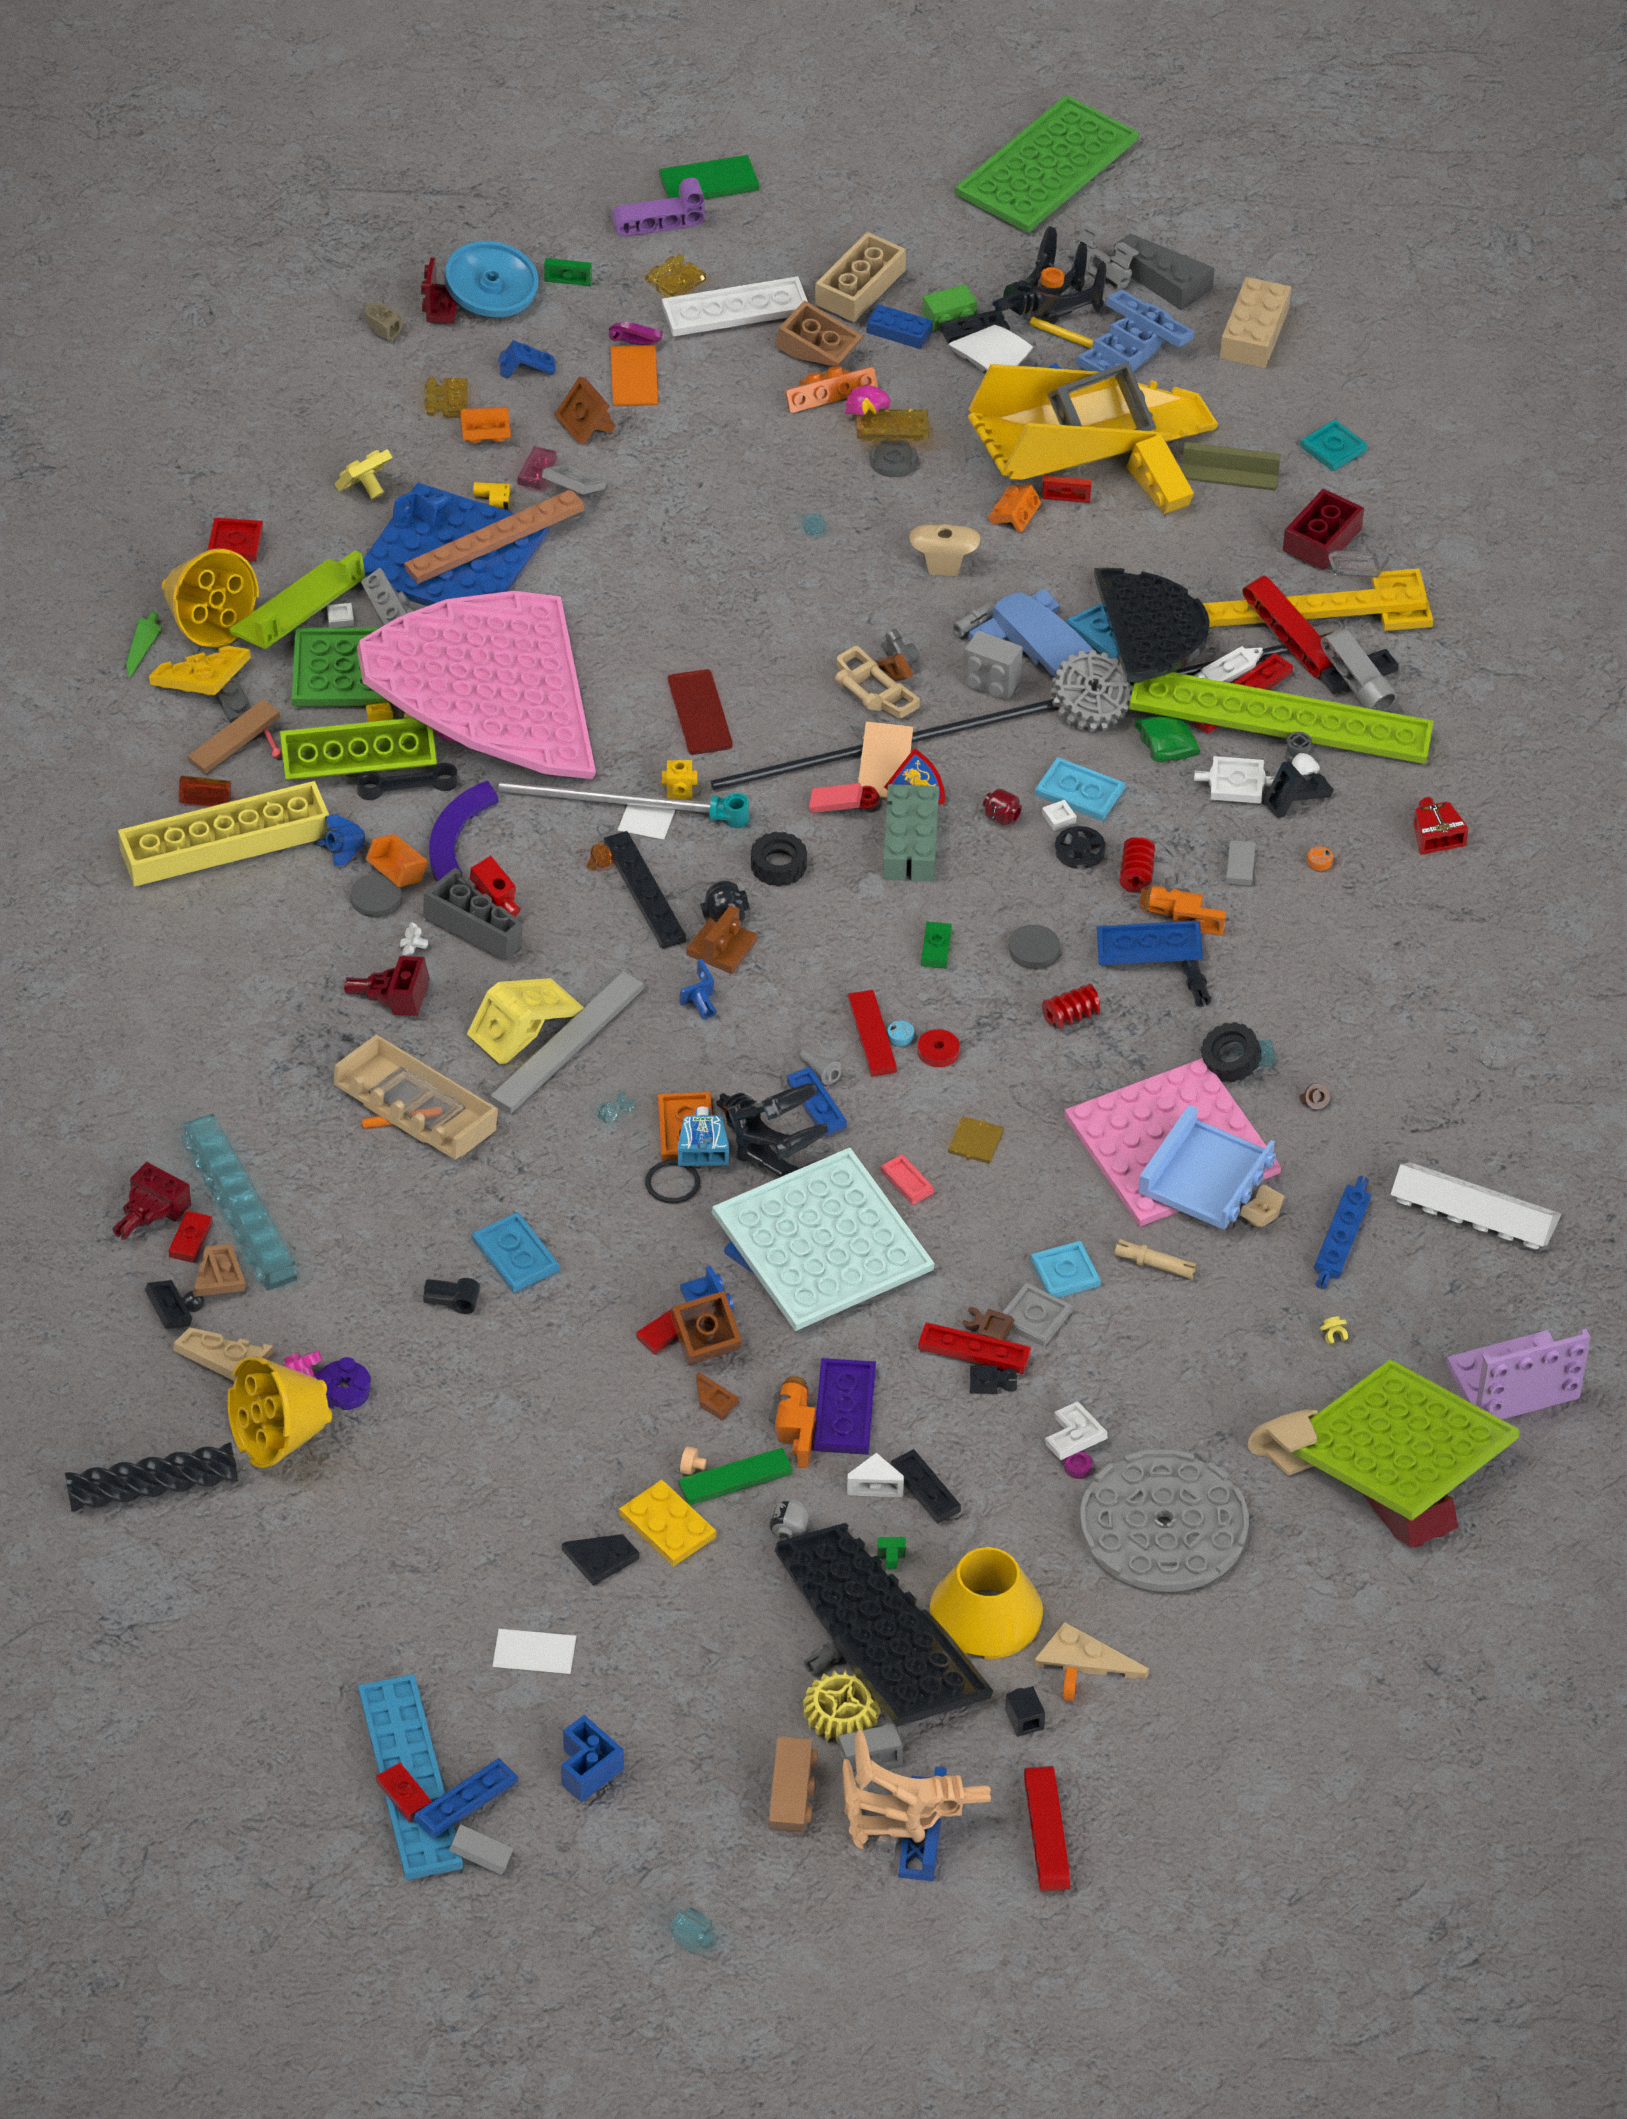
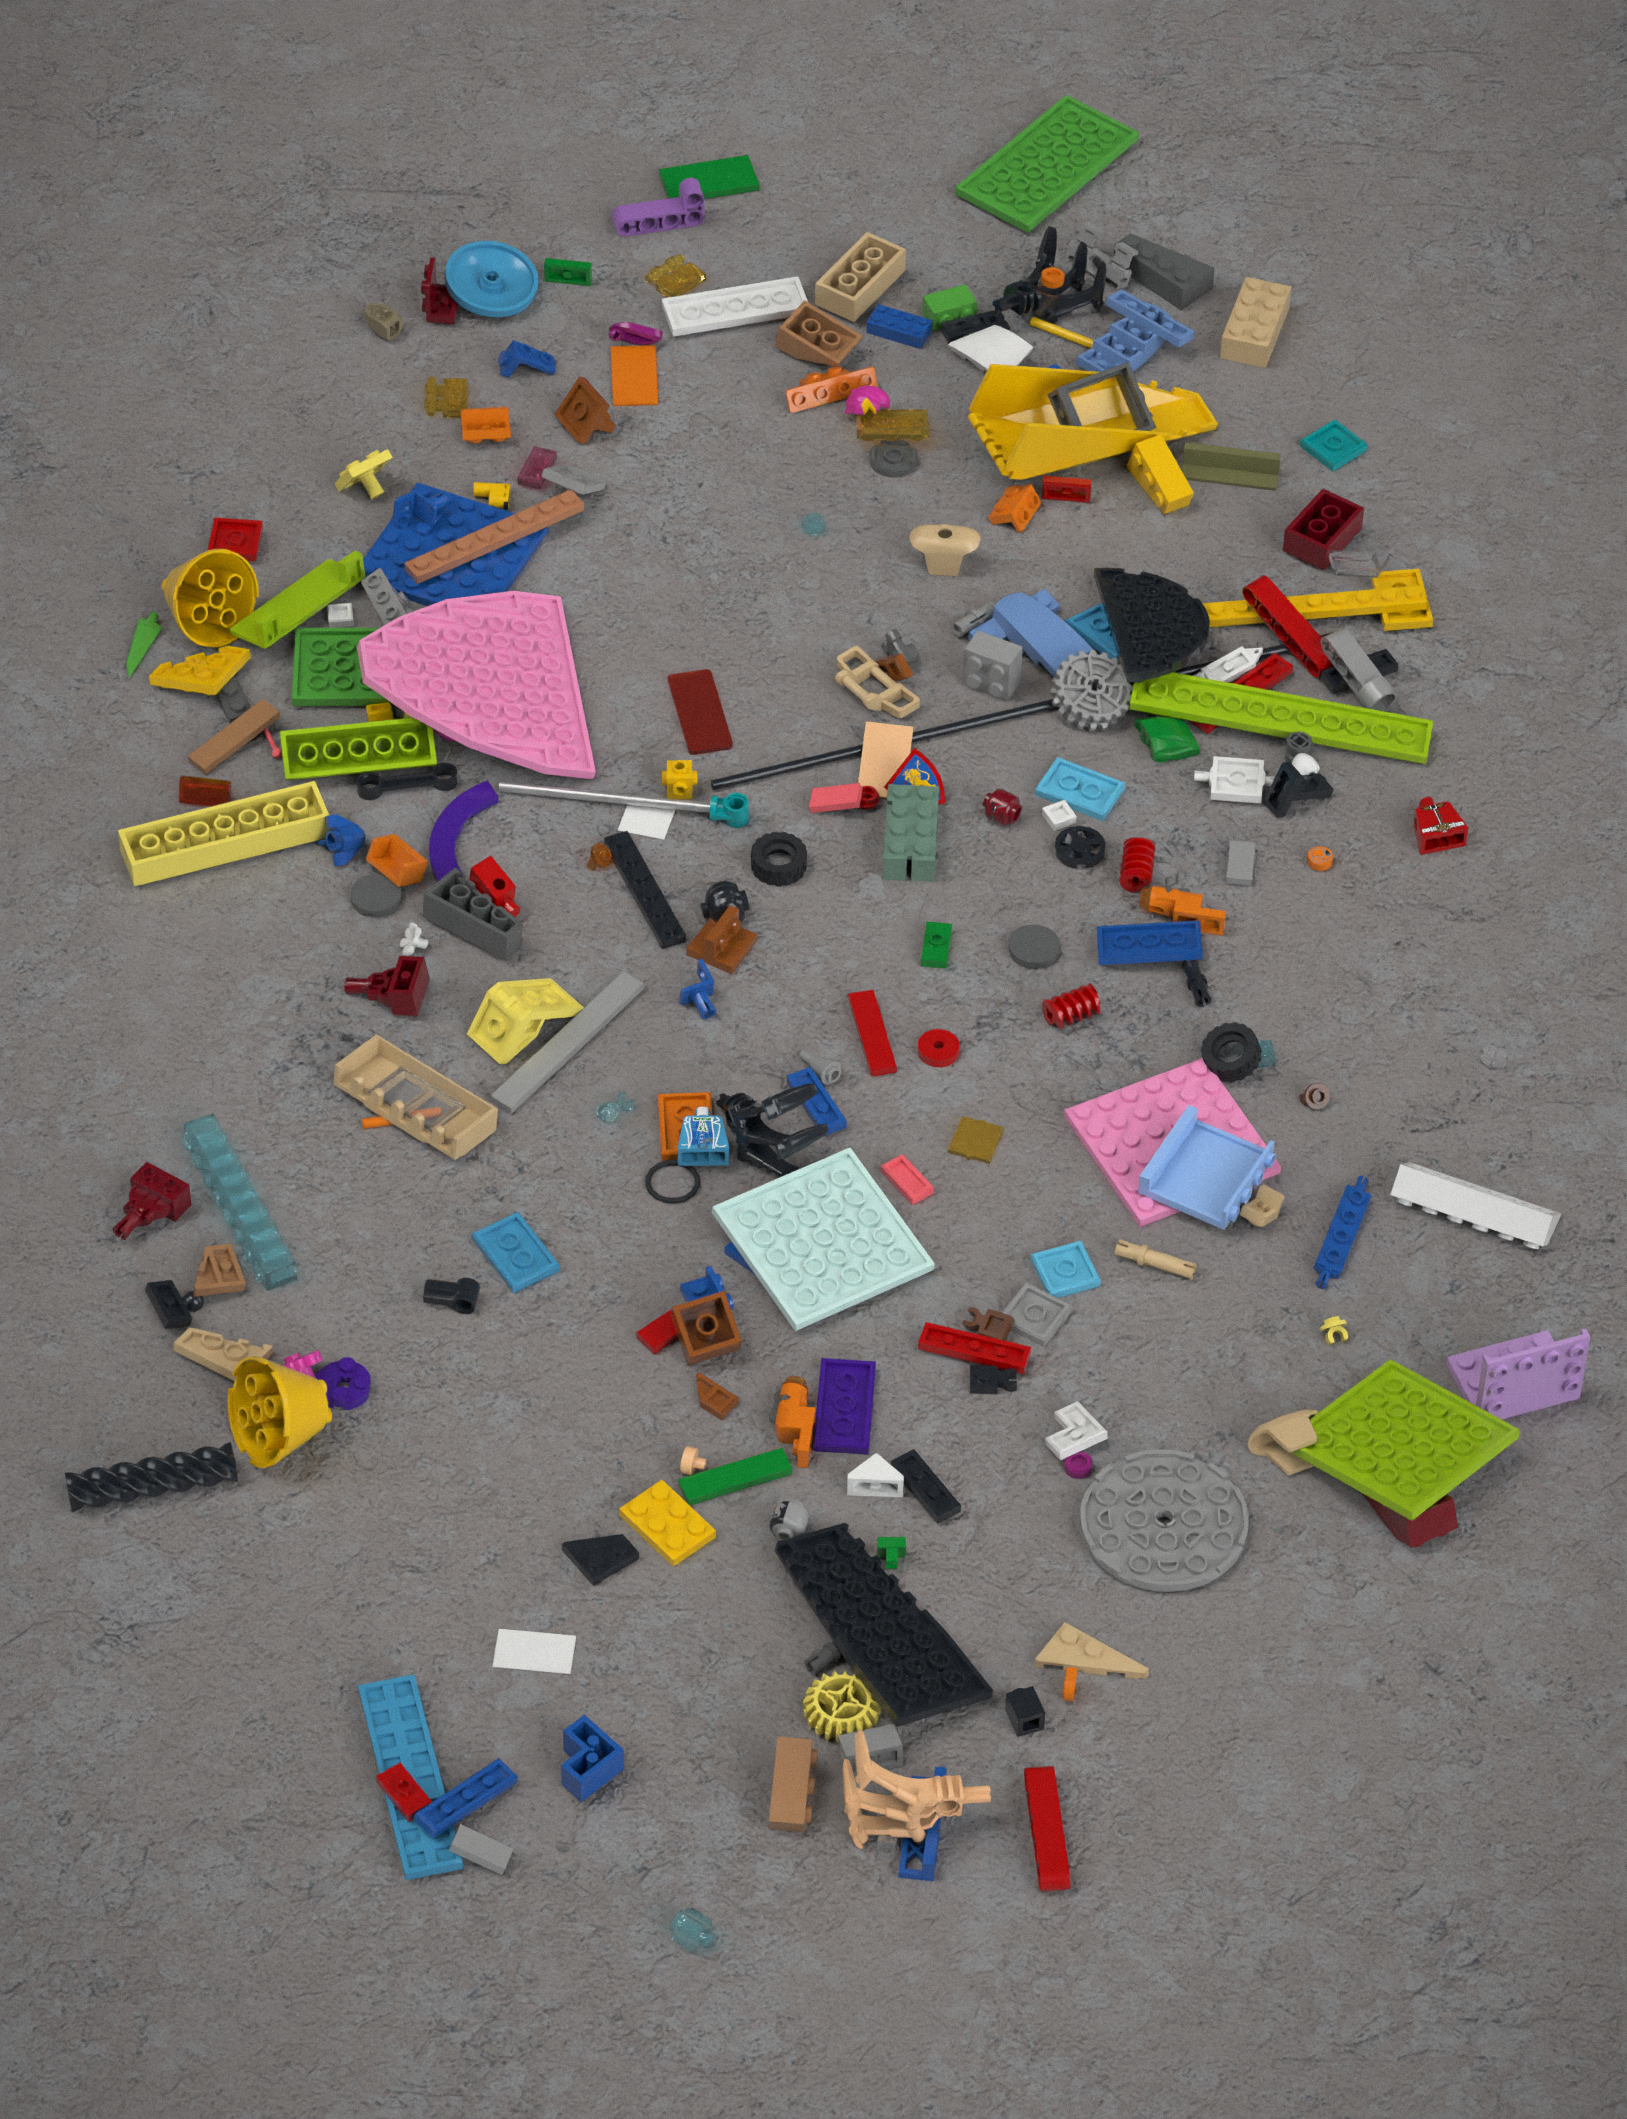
(190, 1236): red plate -> none
(900, 1033): medium azure tile -> none
(988, 1624): yellow cone -> none

